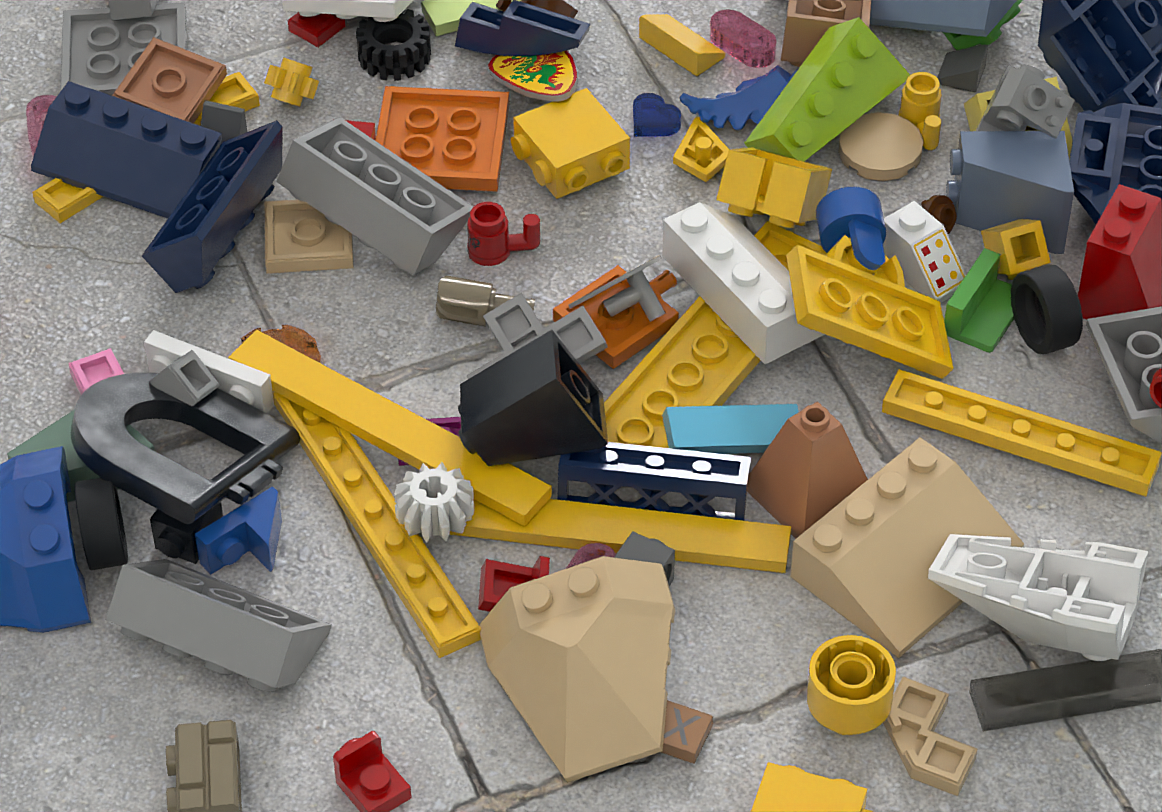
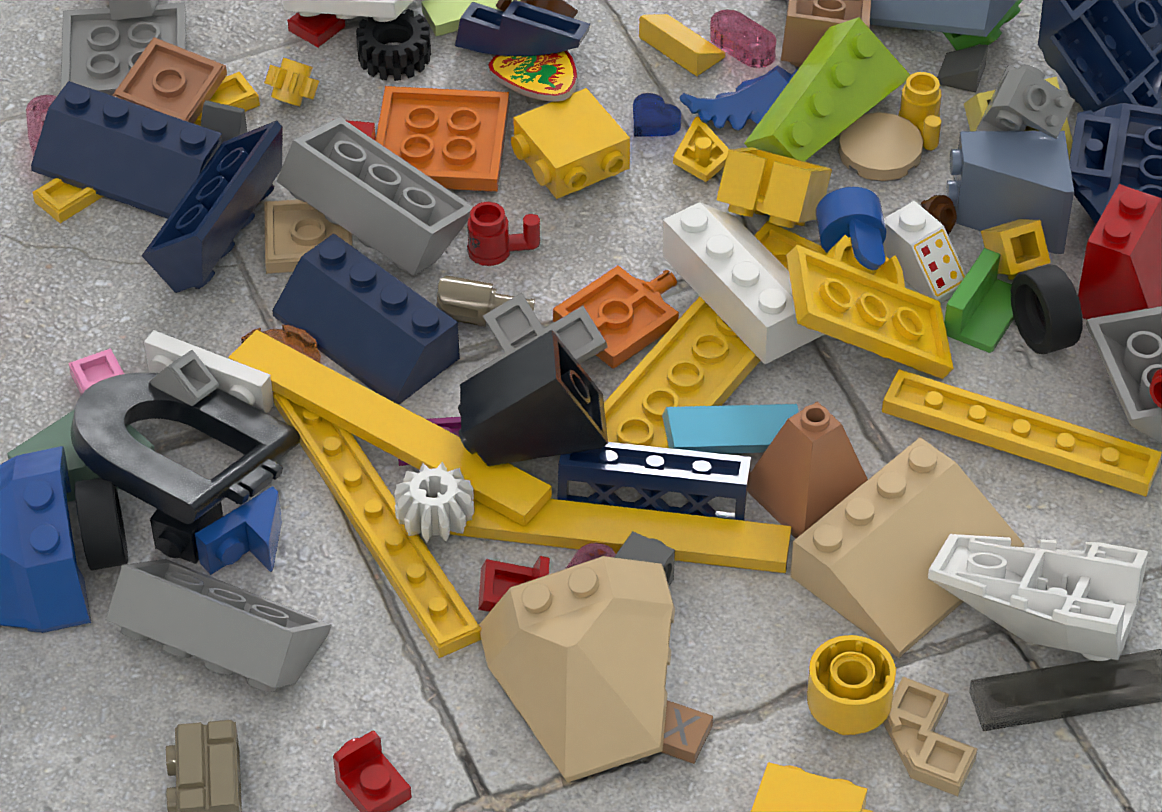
(368, 320): none -> dark blue slope
(639, 291): light grey shield -> none

